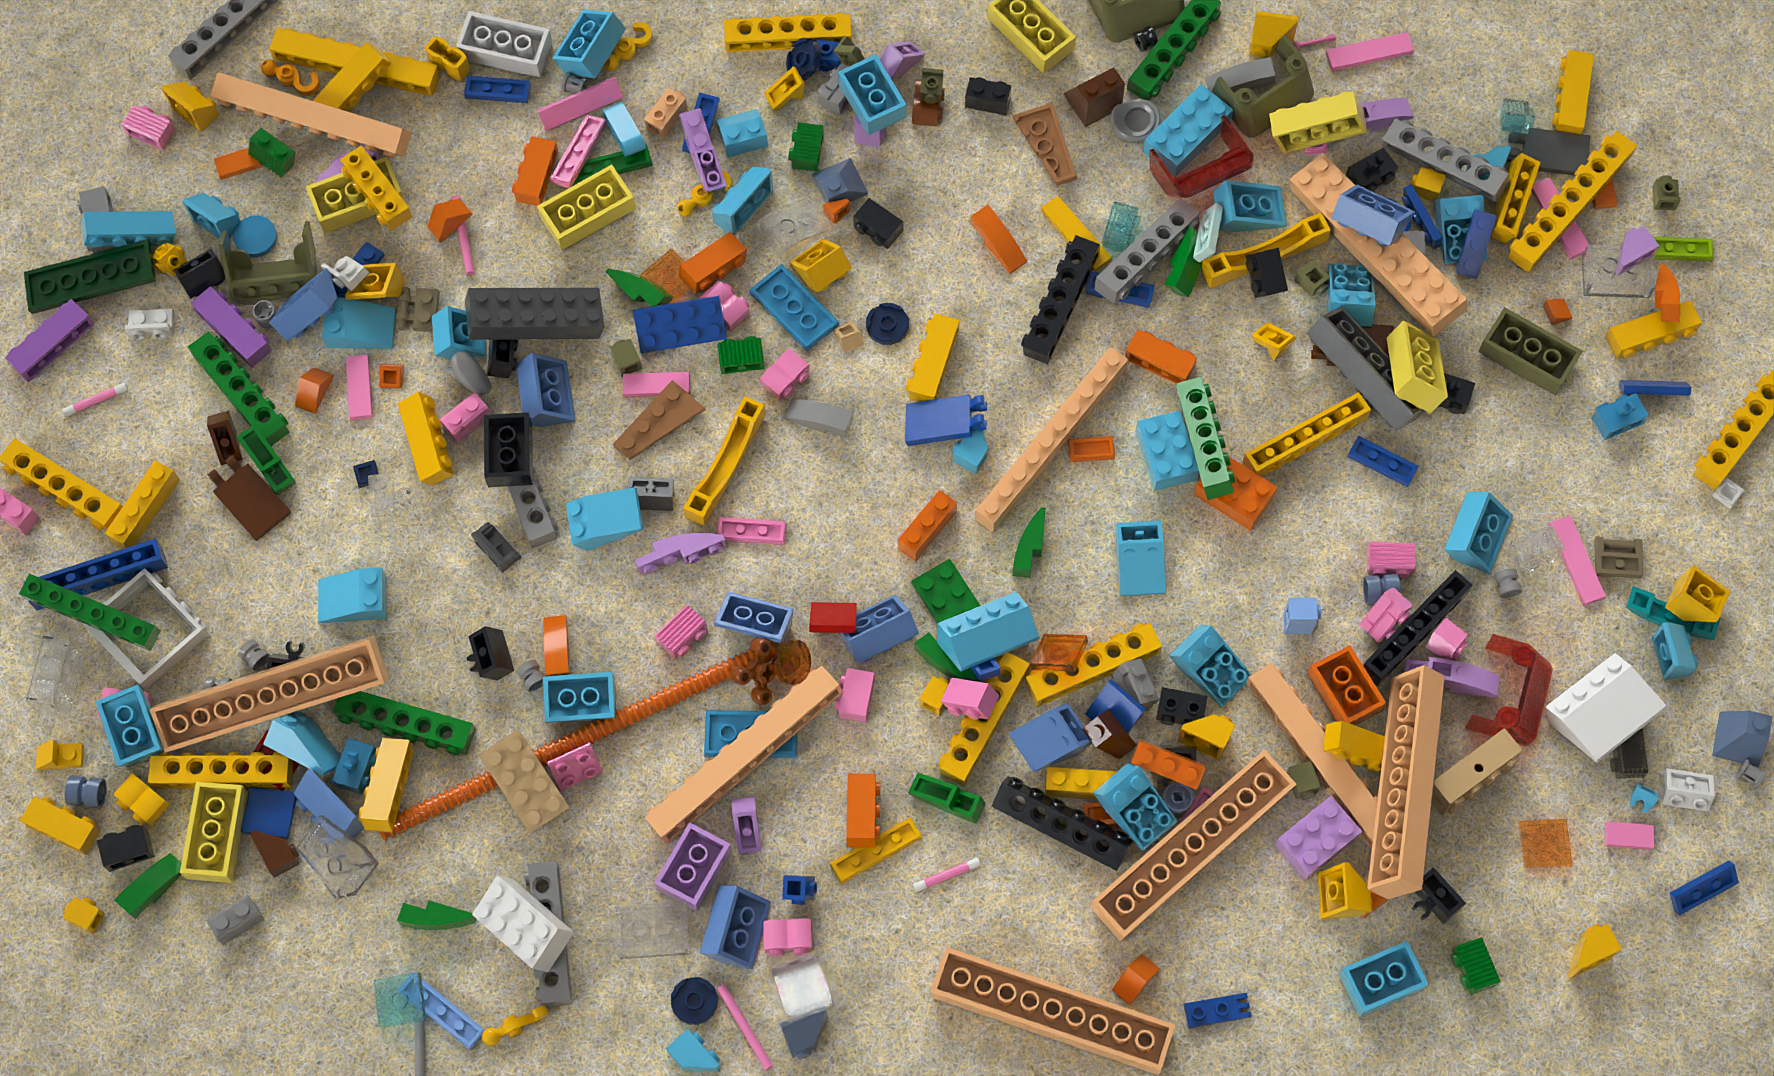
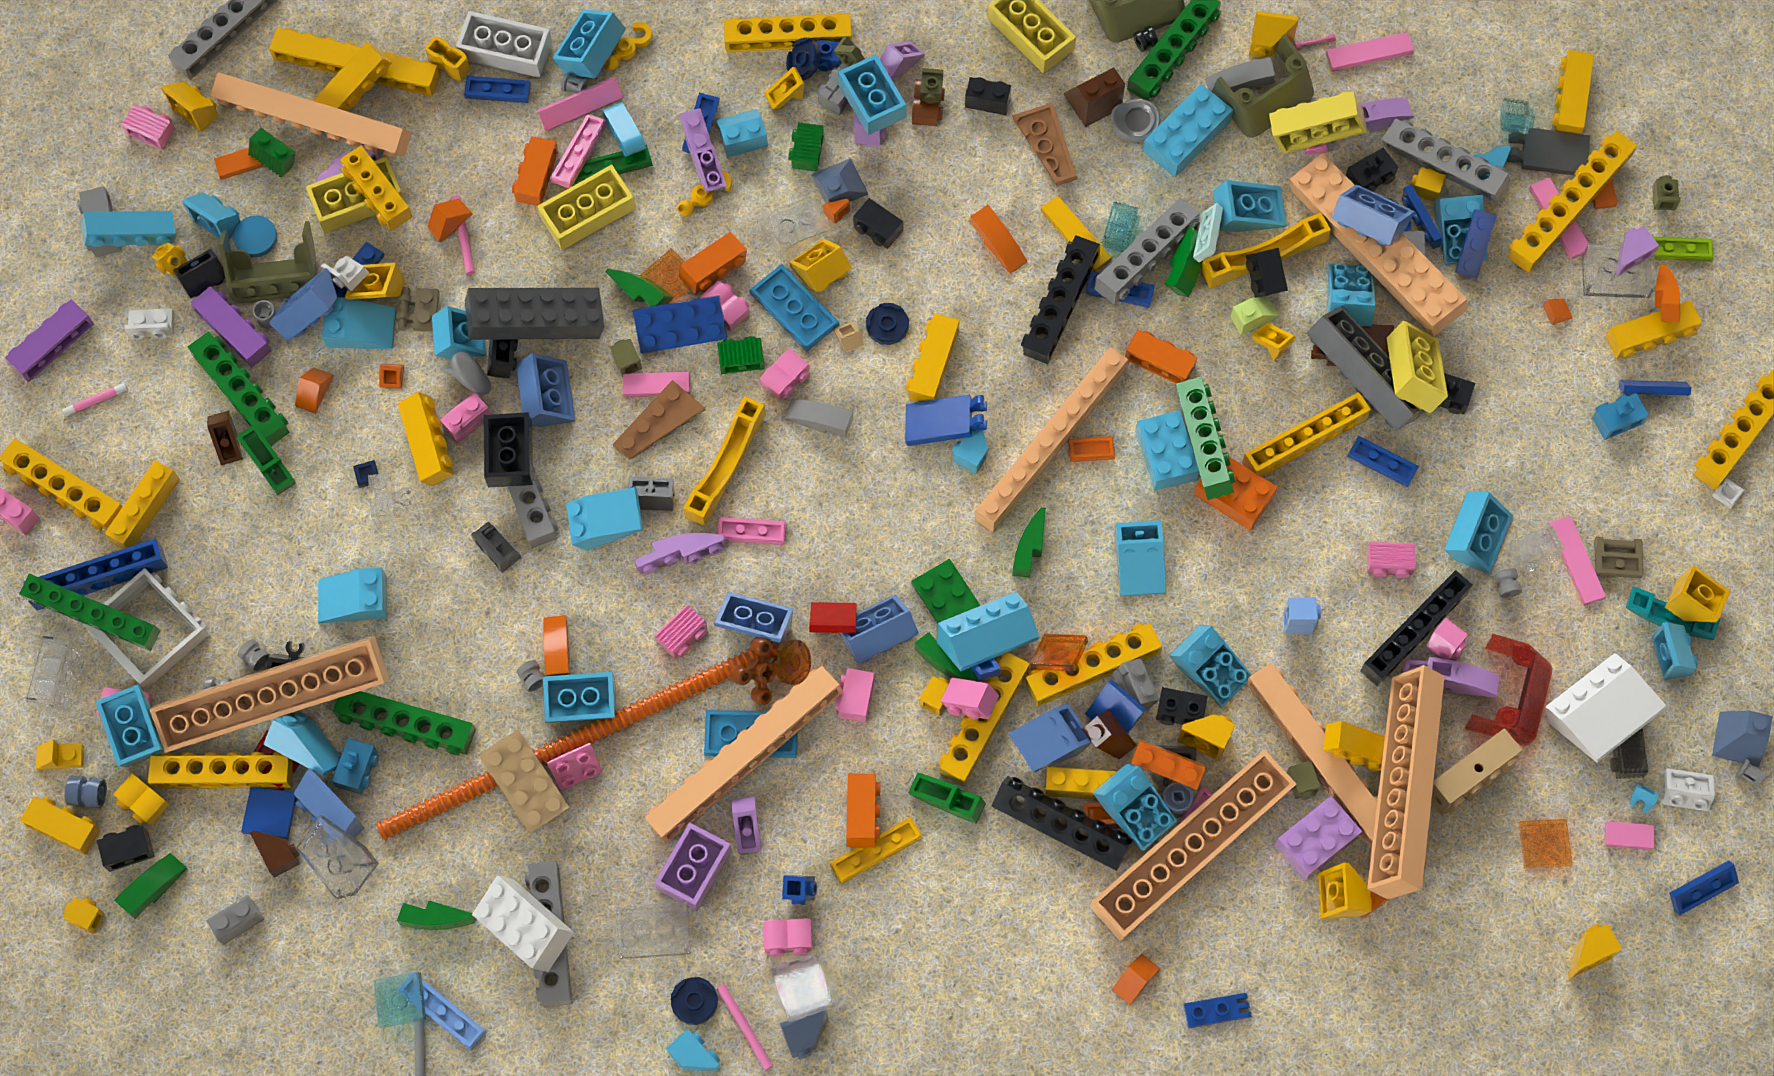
(89, 276): dark green plate -> none
(214, 832): light yellow brick -> none
(249, 499): reddish brown tile -> none
(289, 76): light orange piece -> none
(359, 387): bright pink tile -> none
(386, 785): yellow brick -> none
(490, 653): black brick -> none
(513, 1025): yellow piece -> none
(665, 113): light nougat brick -> none
(735, 926): medium blue slope -> none
(743, 199): medium azure slope -> none
(927, 525): orange brick -> none
(947, 874): bright pink bar -> none
(1052, 1011): light nougat brick -> none
(1227, 166): clear red windscreen -> none
(1253, 314): none -> yellowish green slope
(1312, 272): olive brick -> none
(1346, 687): orange brick -> none
(1375, 587): sand blue wheel -> none
(1383, 979): medium azure brick -> none
(1386, 615): bright pink brick -> none
(1438, 897): black brick -> none
(1475, 965): green brick -> none
(1512, 203): yellow brick -> none
(1530, 351): olive brick -> none

